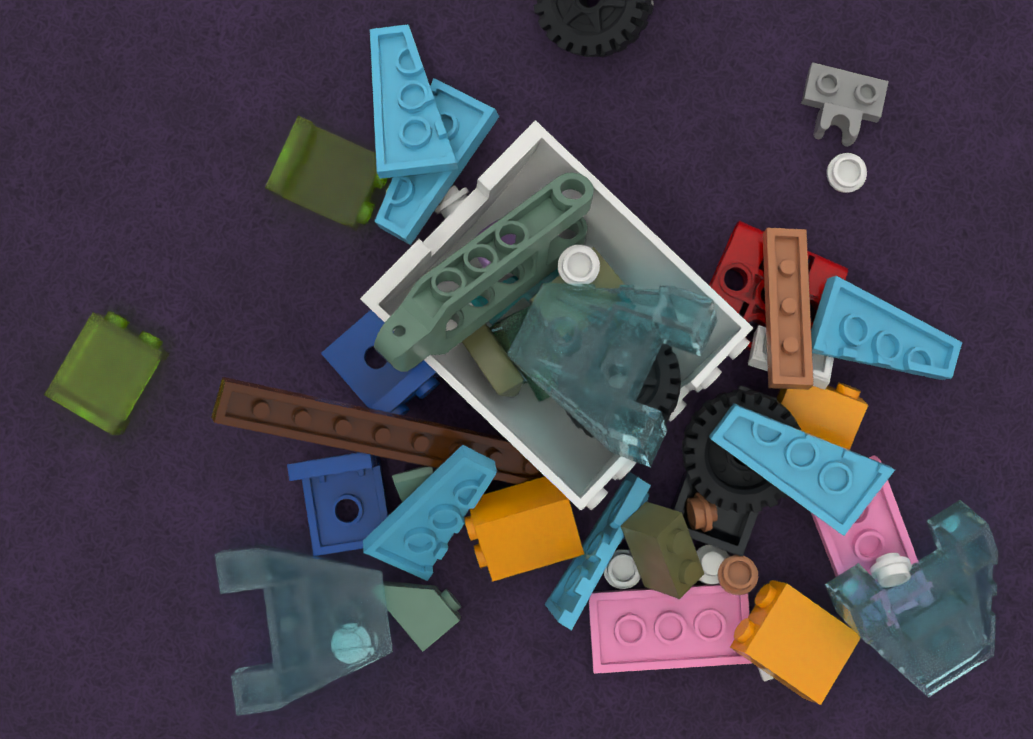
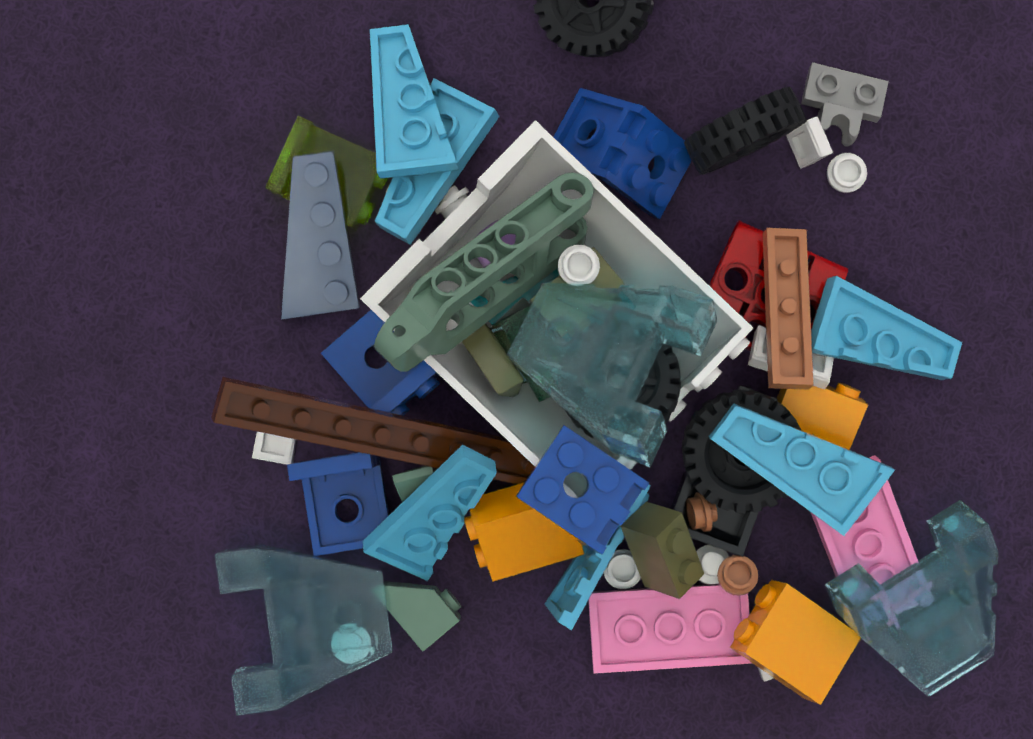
(106, 371): clear neon green panel -> none
(274, 448): none -> white tile
(318, 249): none -> sand blue wing
(603, 505): none -> blue bracket
(623, 148): none -> blue bracket
(745, 130): none -> black wheel
(809, 143): none -> white tile
(891, 570): white plate -> none

